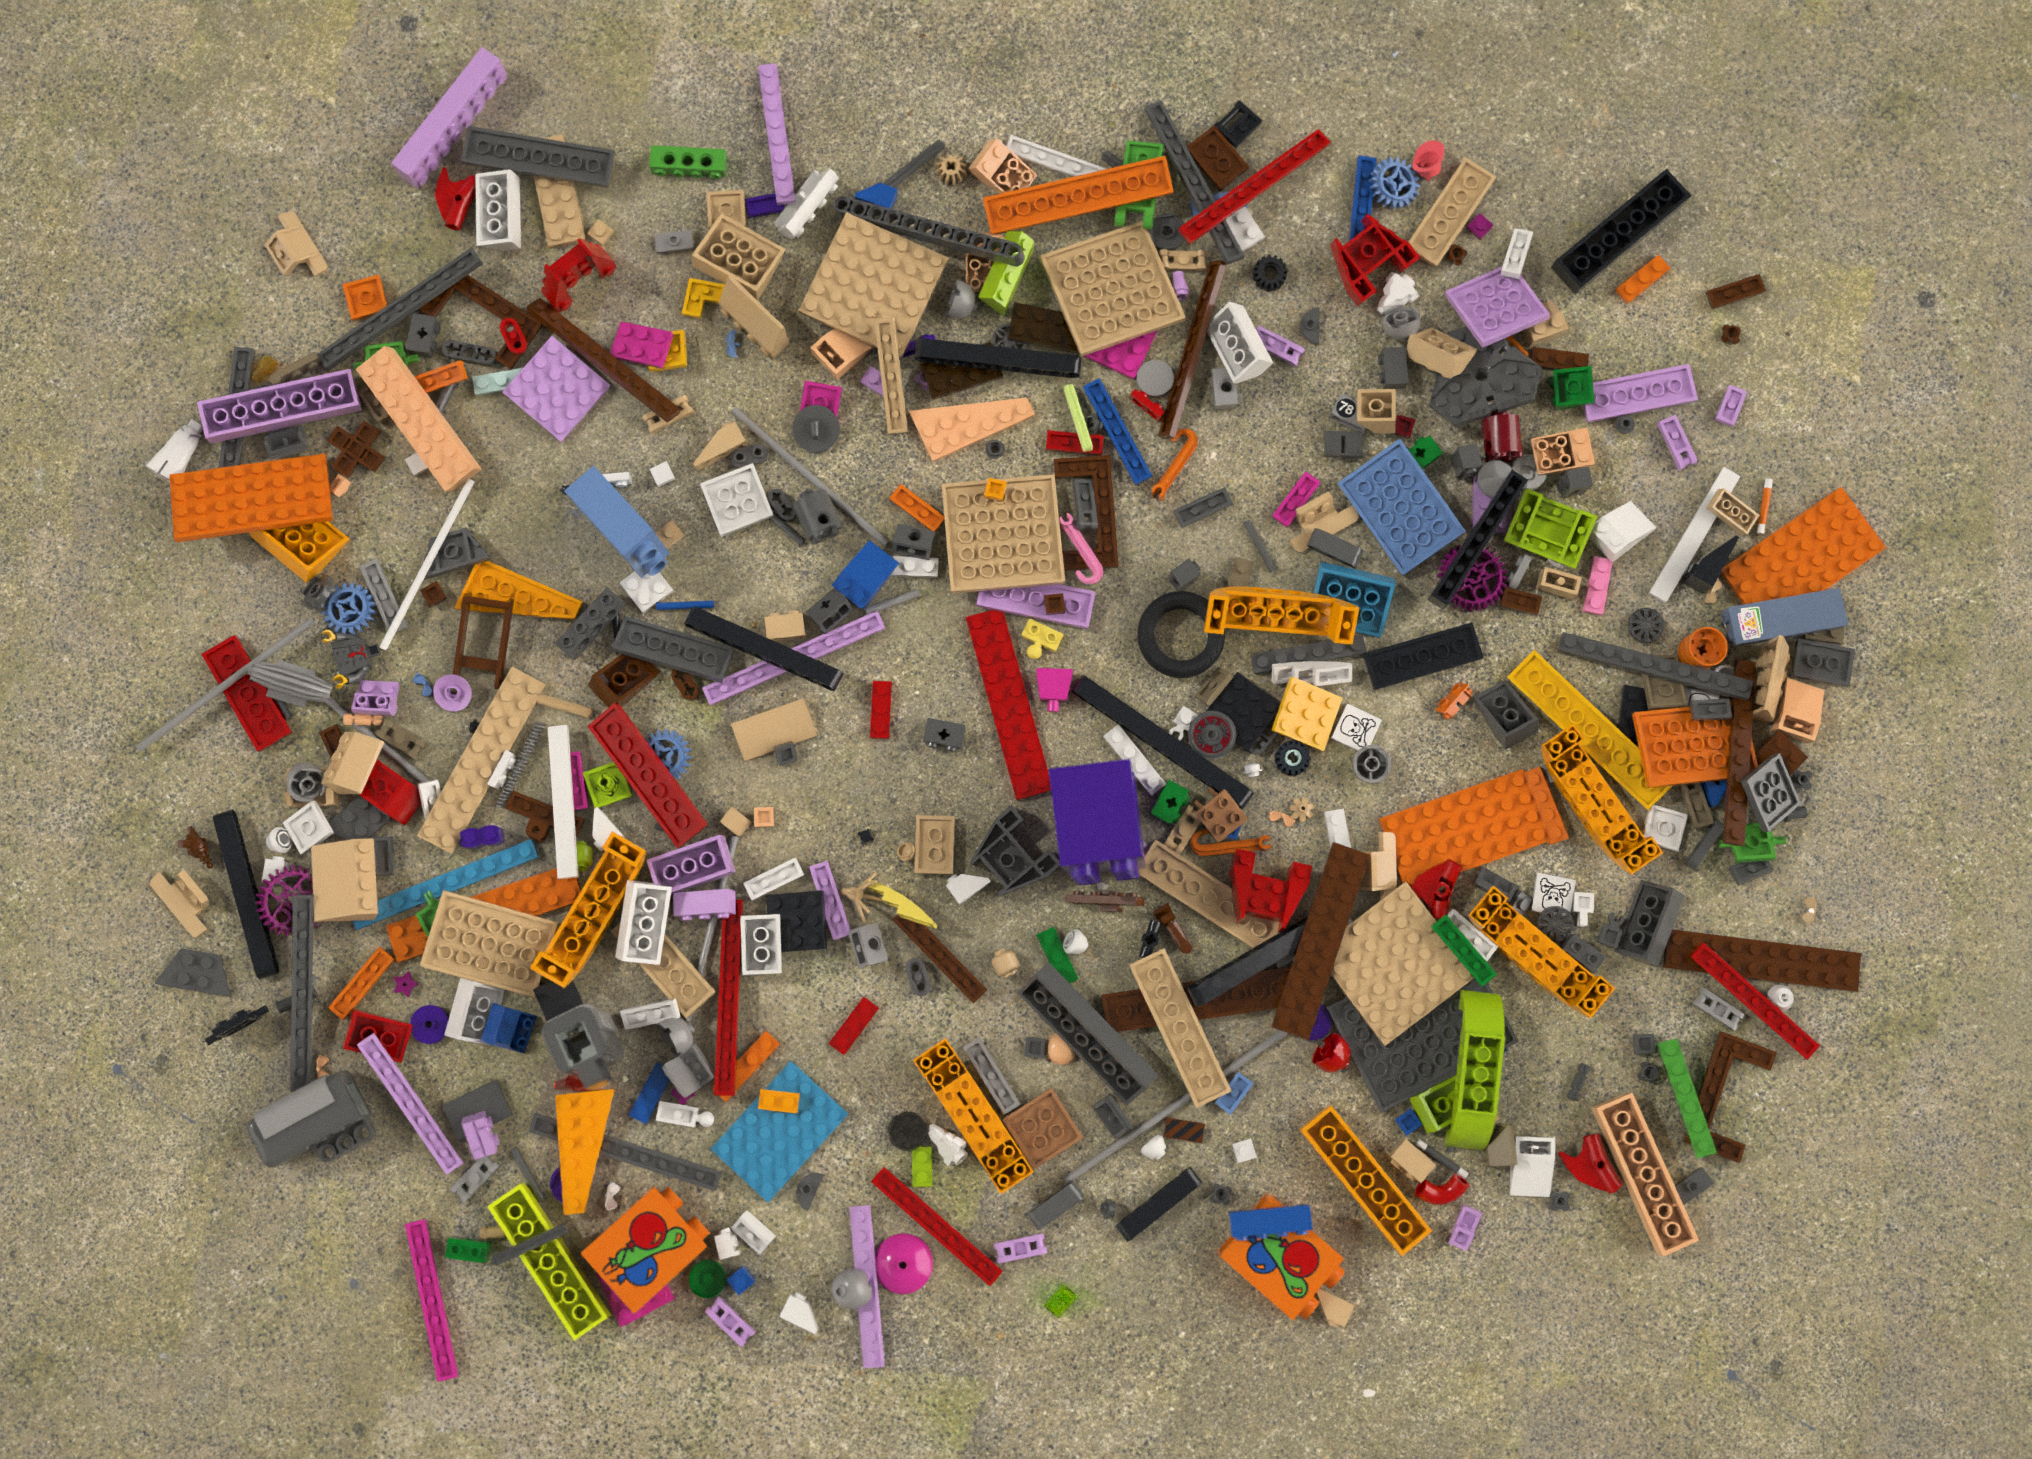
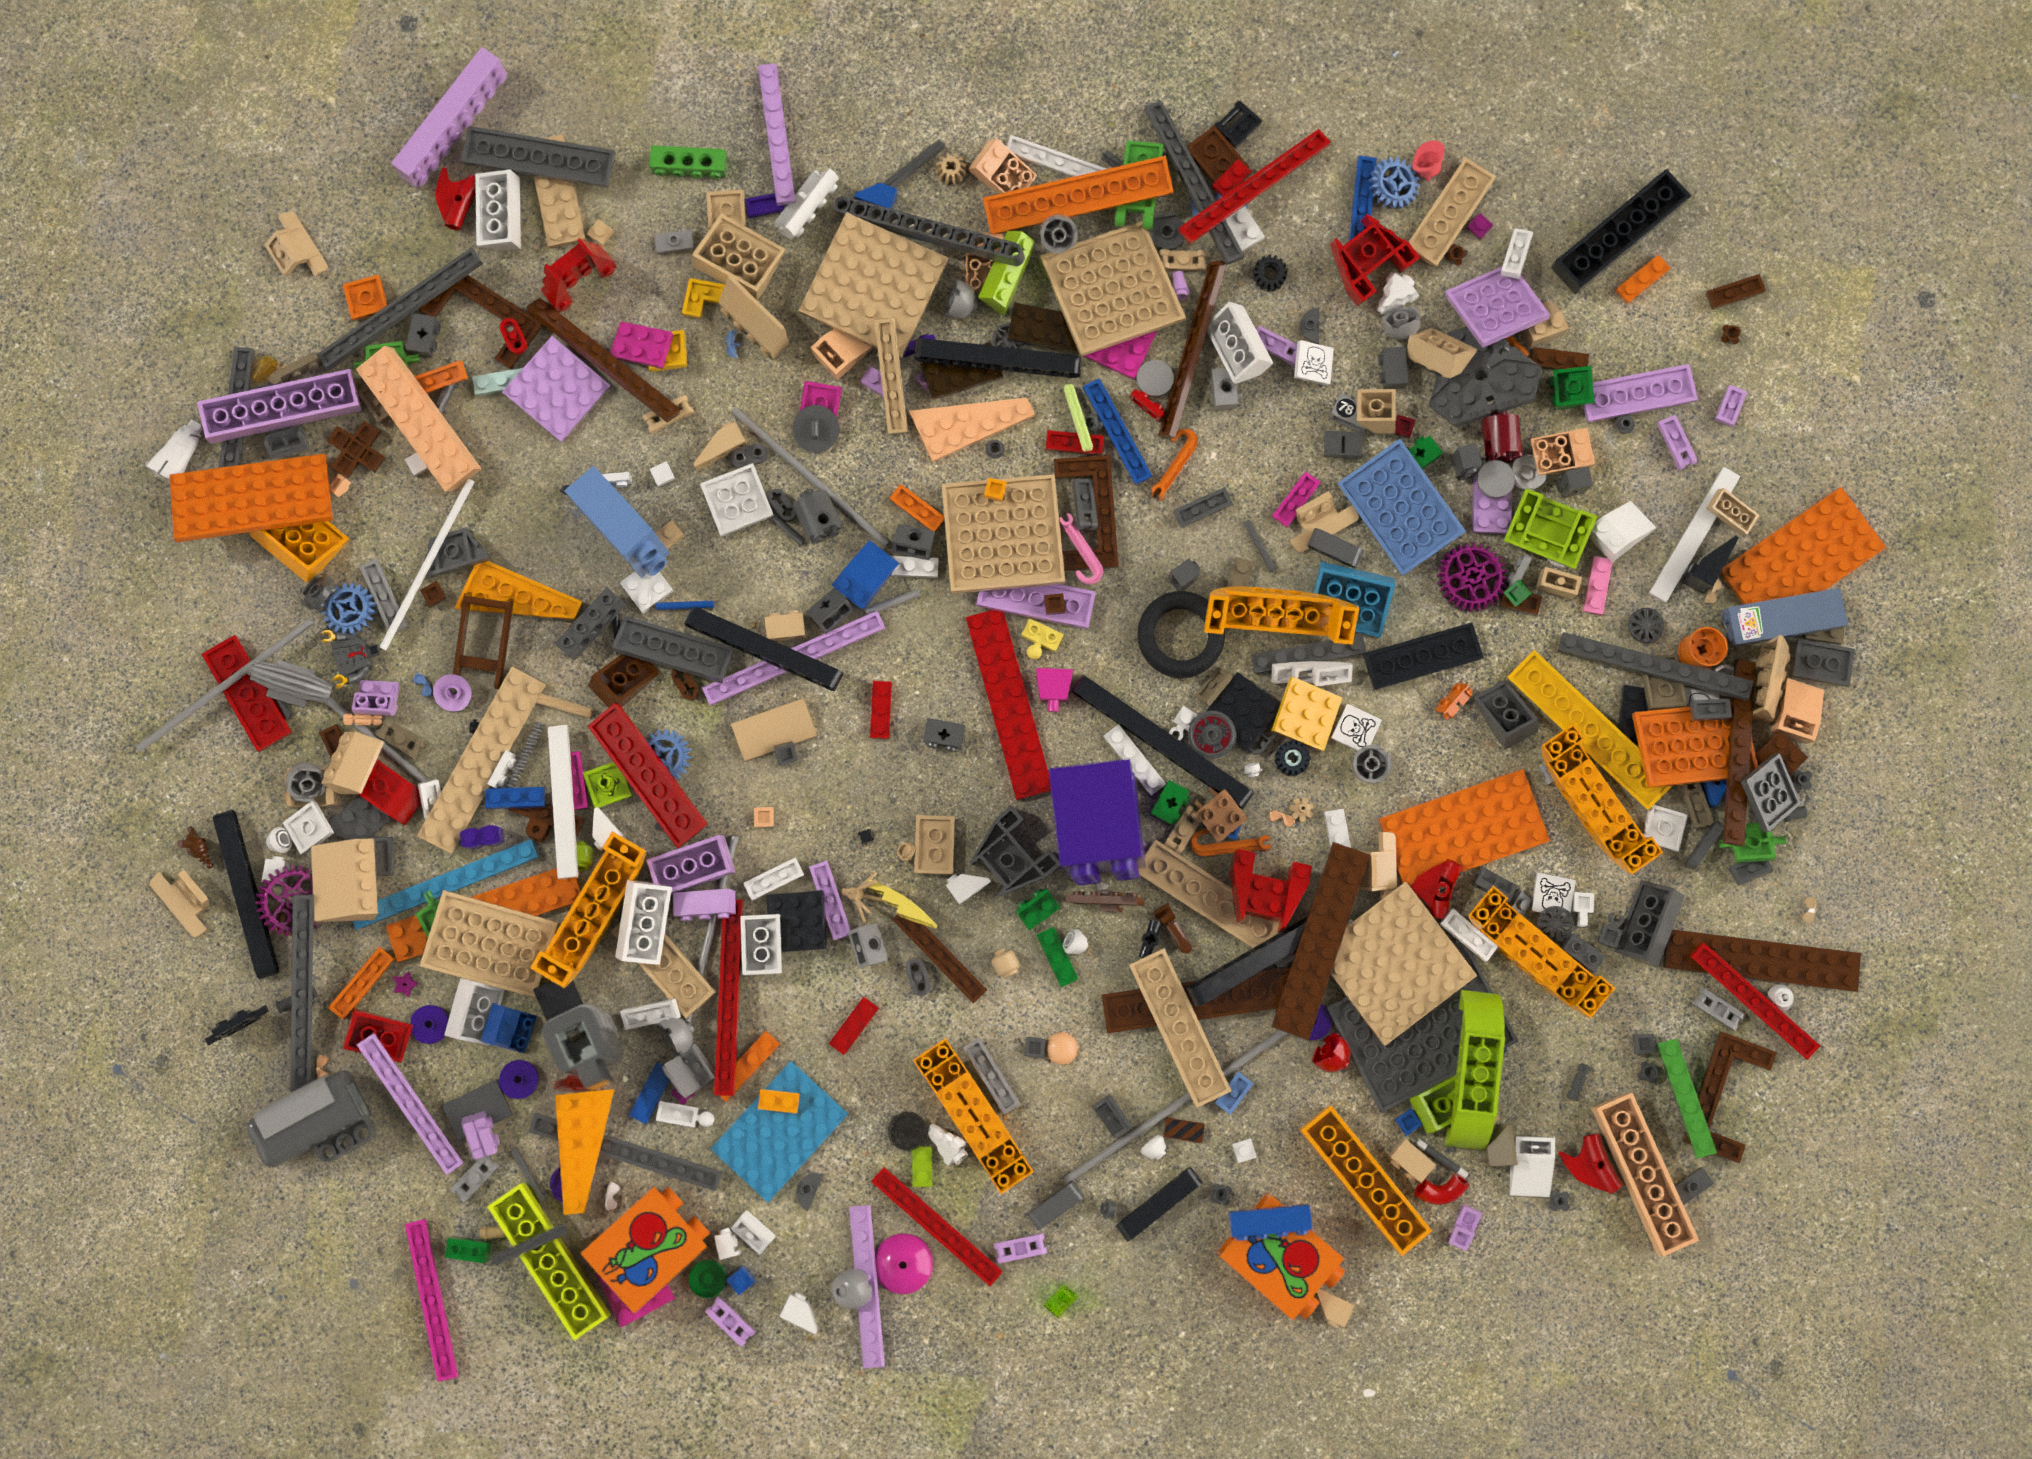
(196, 972): dark grey wing -> none
(465, 346): dark grey beam -> none
(515, 798): none -> blue plate
(528, 1083): none -> dark purple plate
(735, 822): tan brick -> none
(1037, 909): none -> green bracket
(1042, 1128): medium nougat plate -> none
(1058, 233): none -> light grey cylinder
(1087, 1034): dark grey brick -> none
(1231, 178): none -> red plate
(1313, 362): none -> white tile
(1463, 950): green plate -> none
(1477, 539): black brick -> none
(1517, 593): none -> green plate
(1546, 805): orange plate -> none
(1764, 506): orange bar -> none

